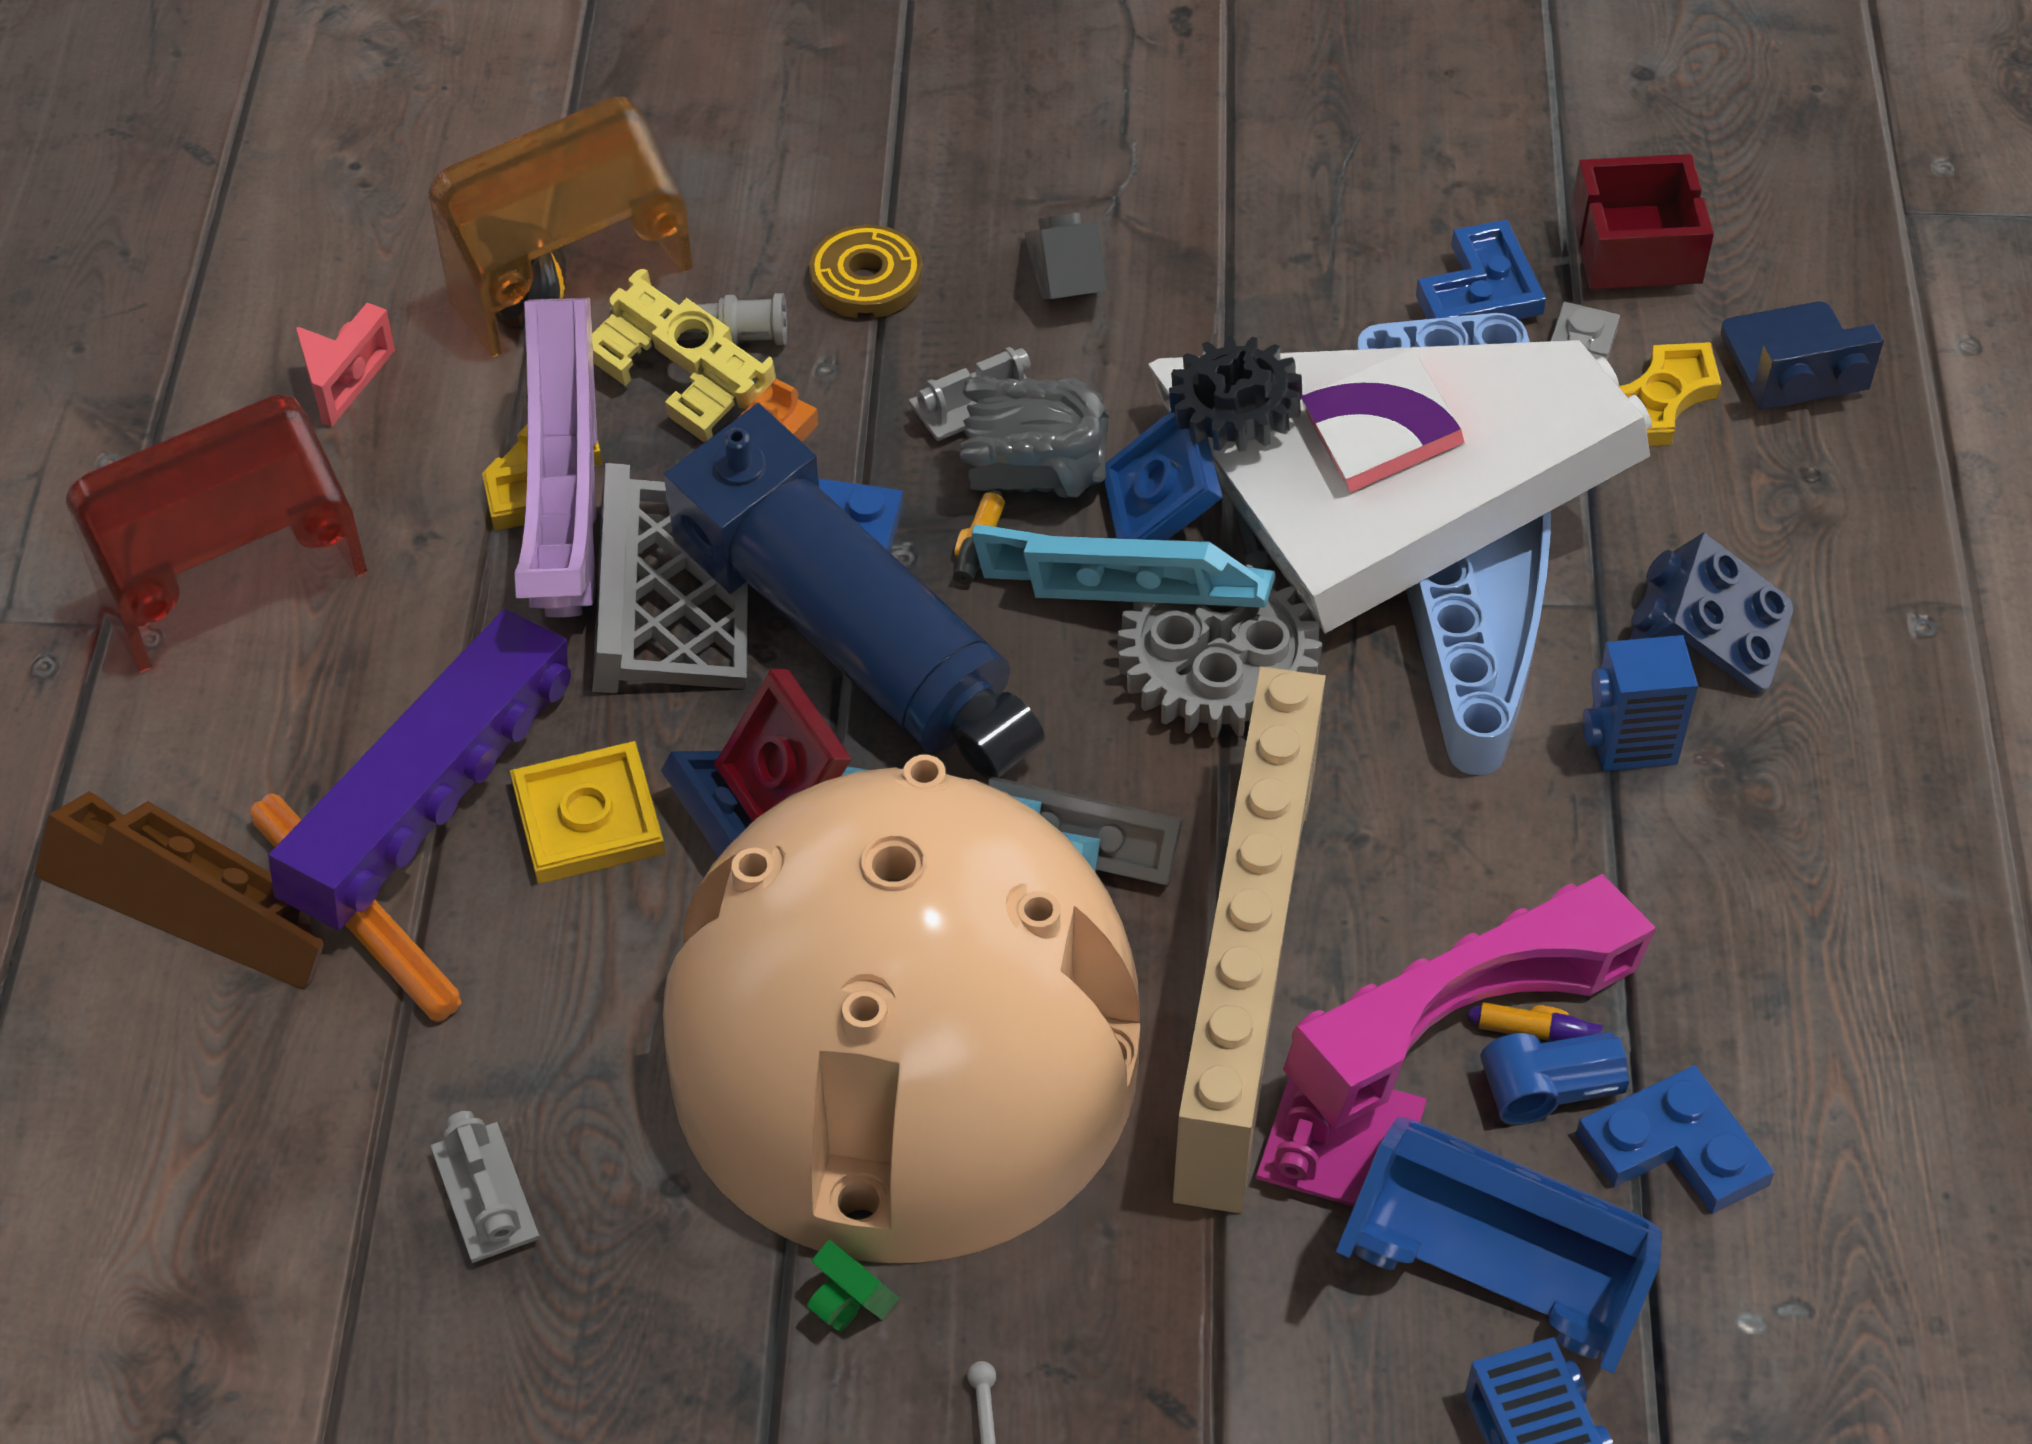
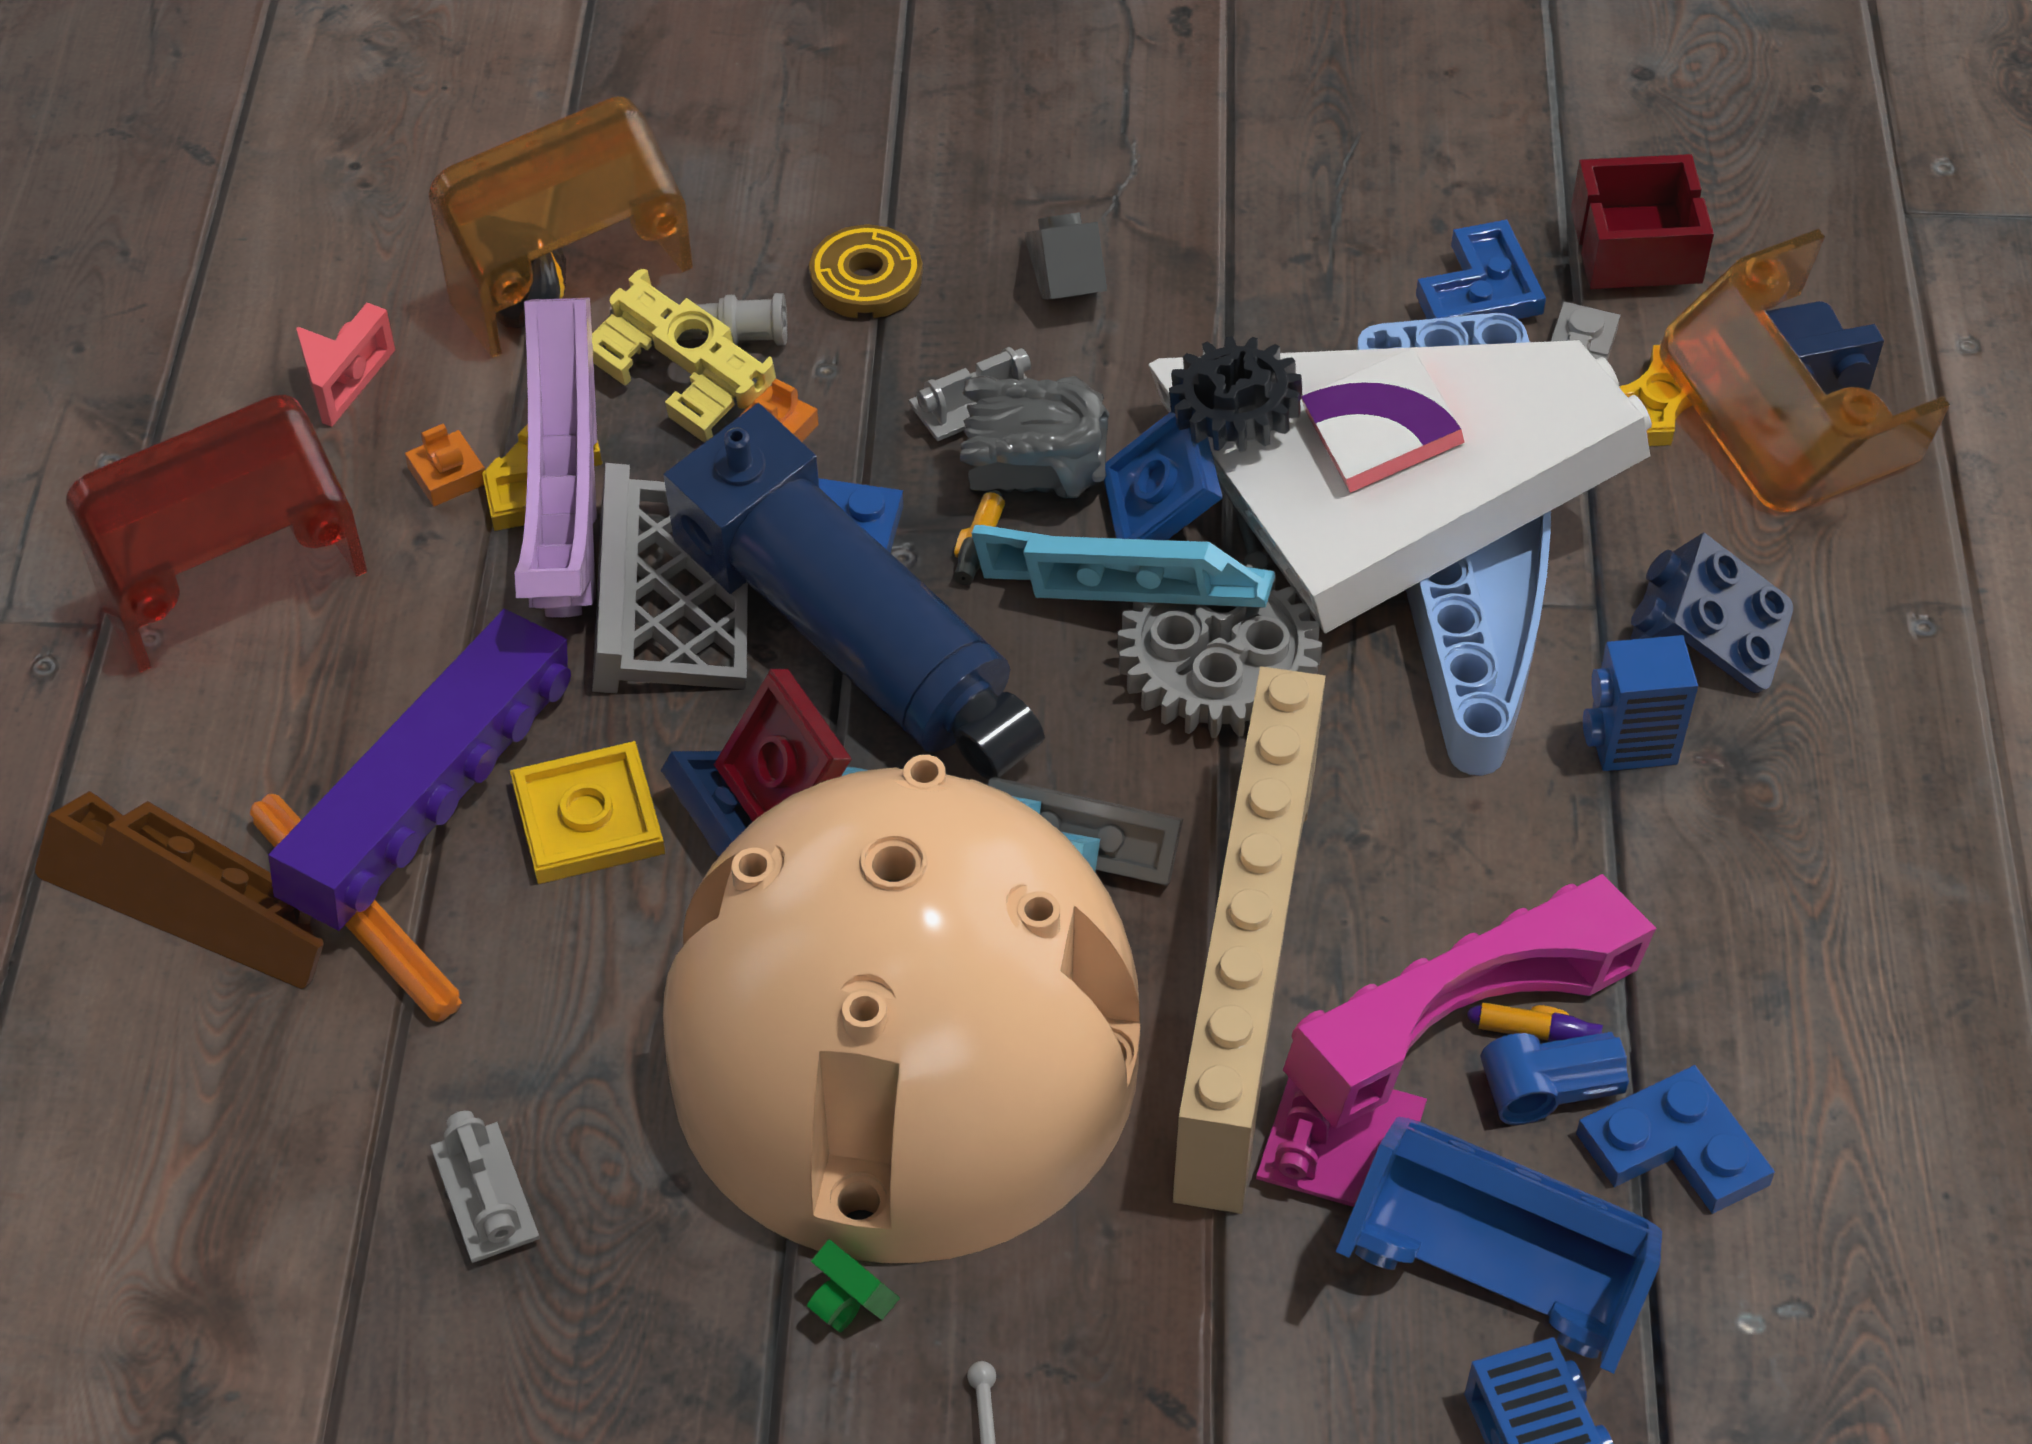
(444, 465): none -> orange tile
(1765, 403): none -> clear orange windscreen

